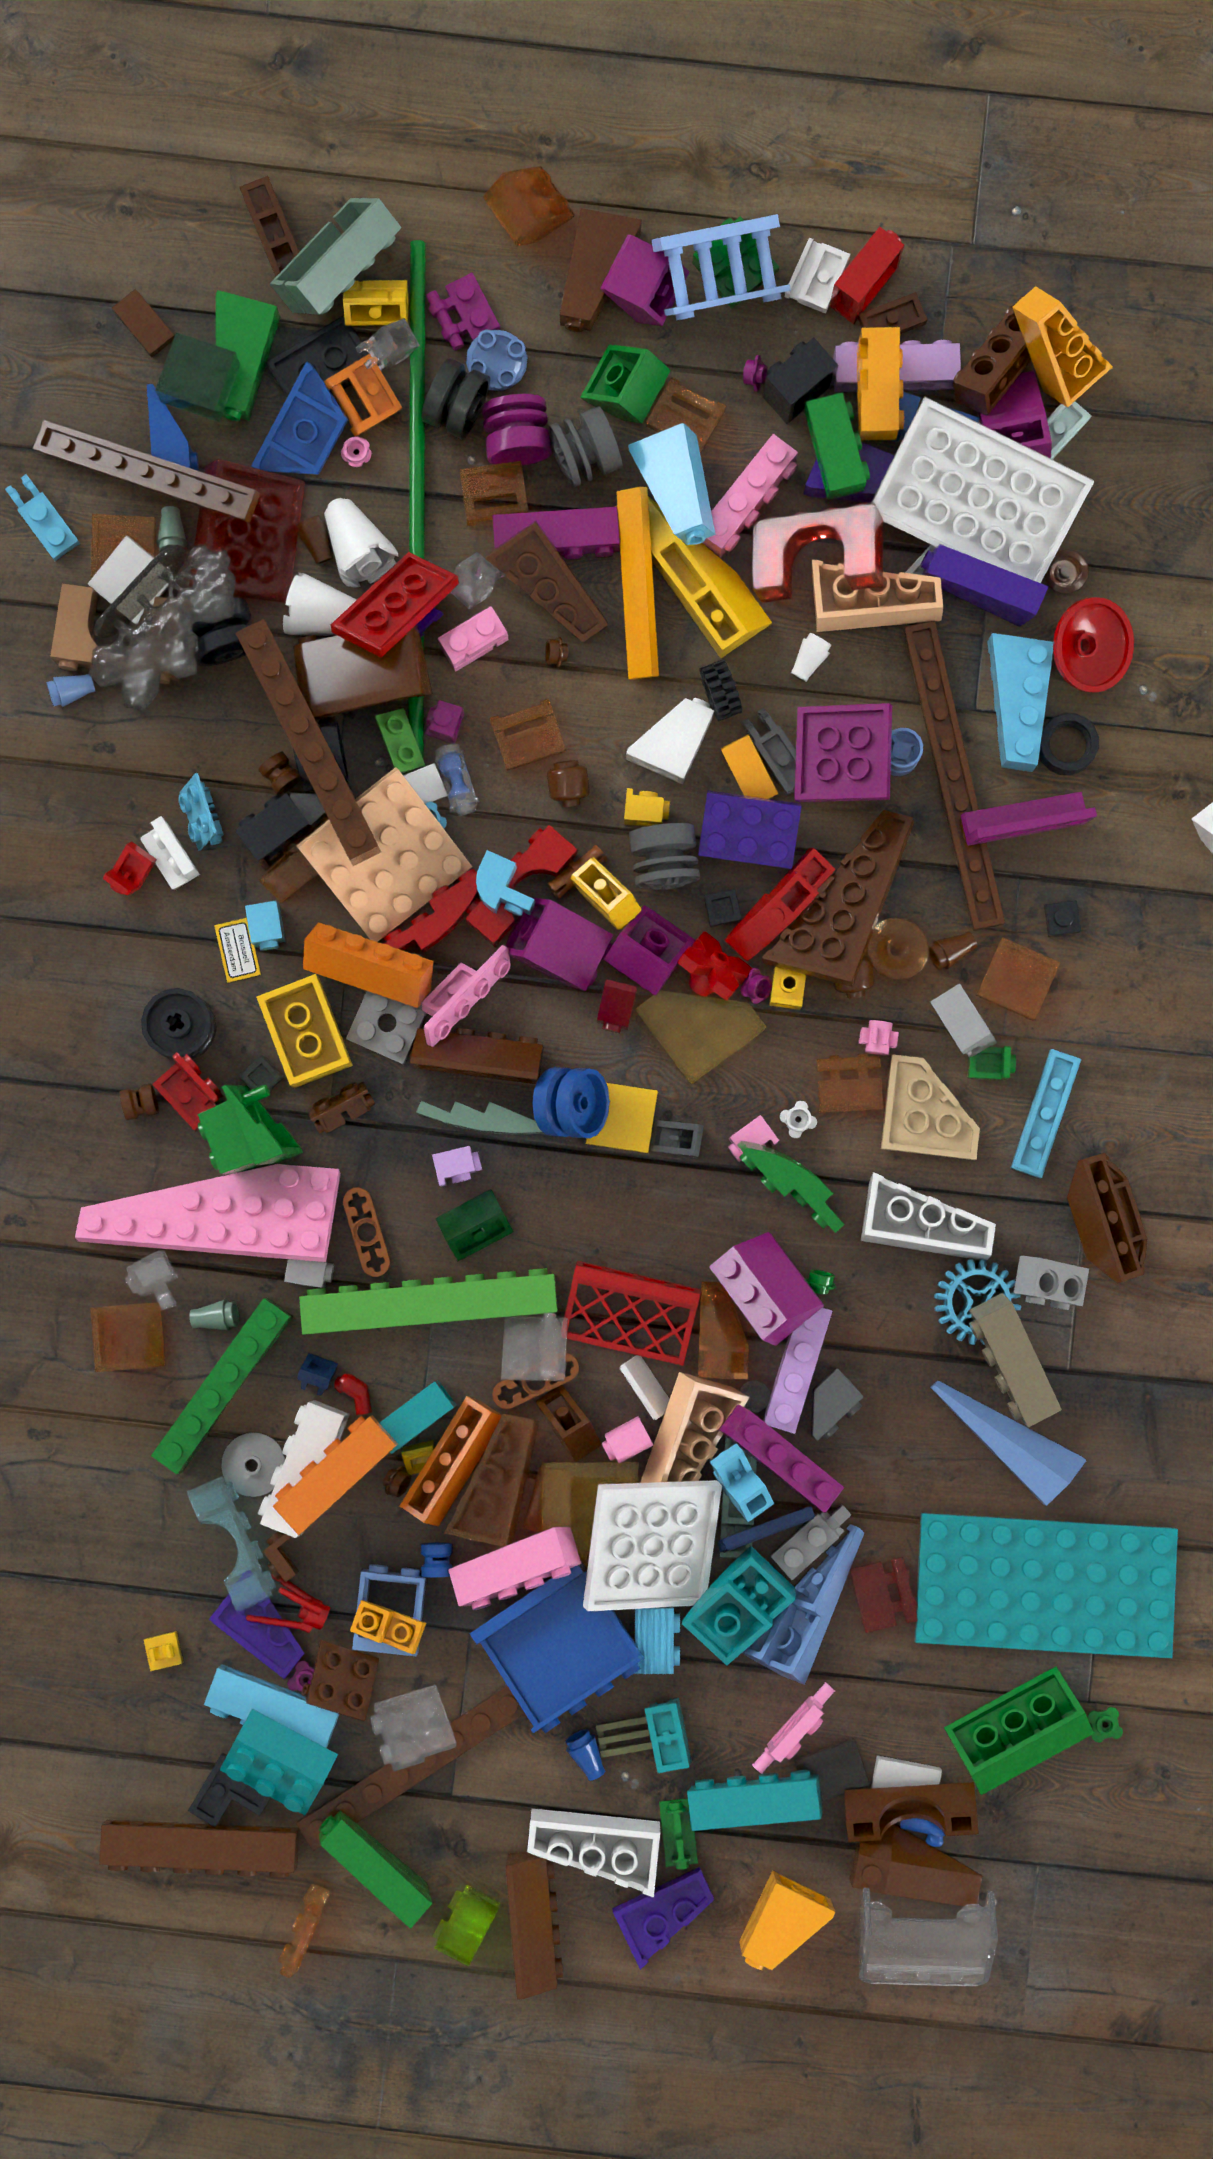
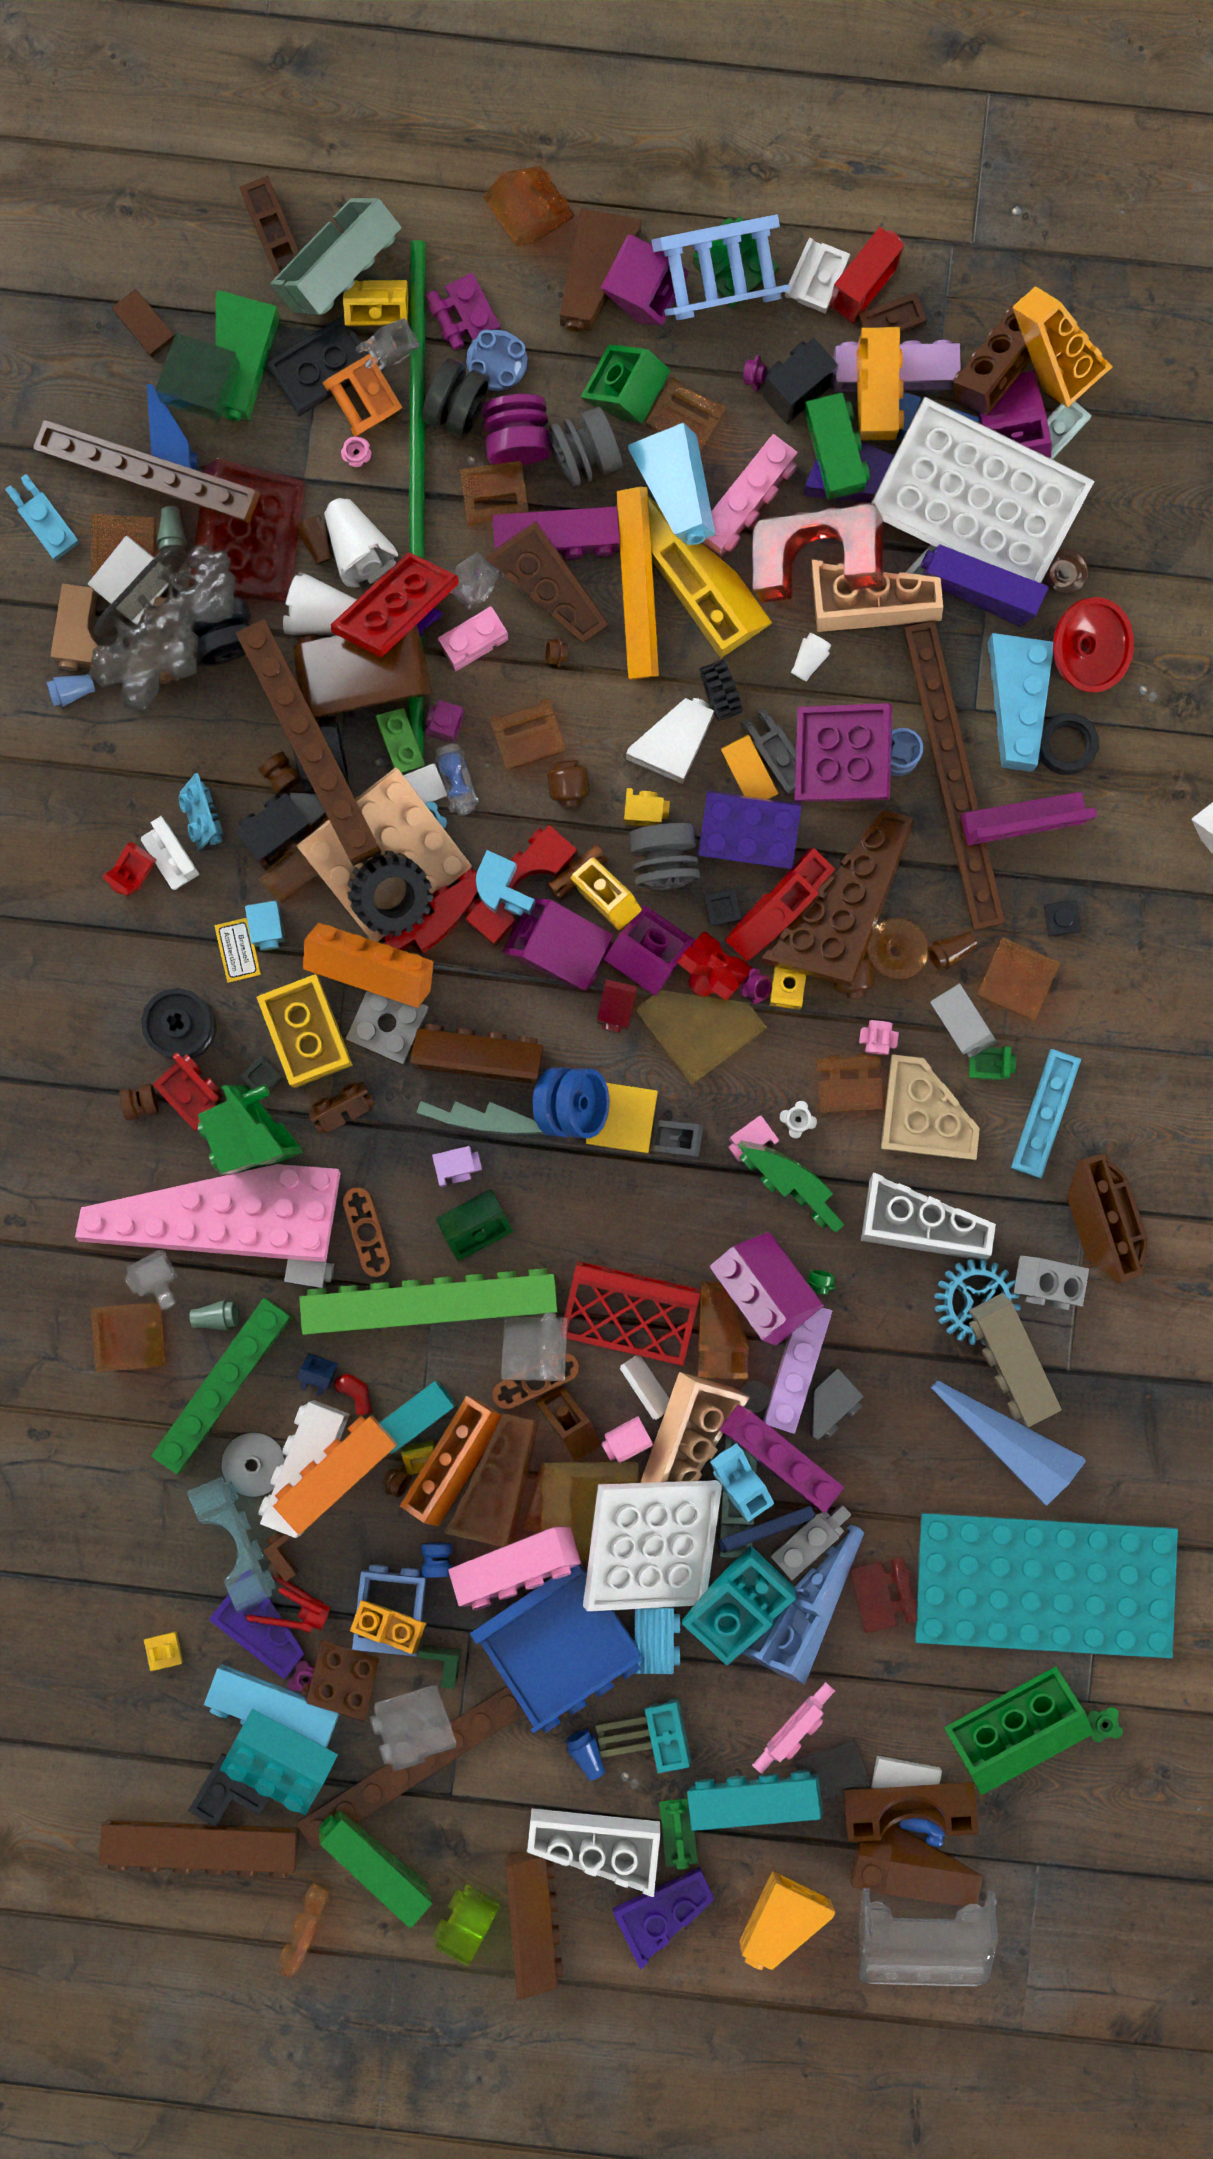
(303, 429): blue wing -> none
(407, 911): none -> black tyre
(451, 1660): none -> dark green panel
(459, 992): bright pink bracket -> none

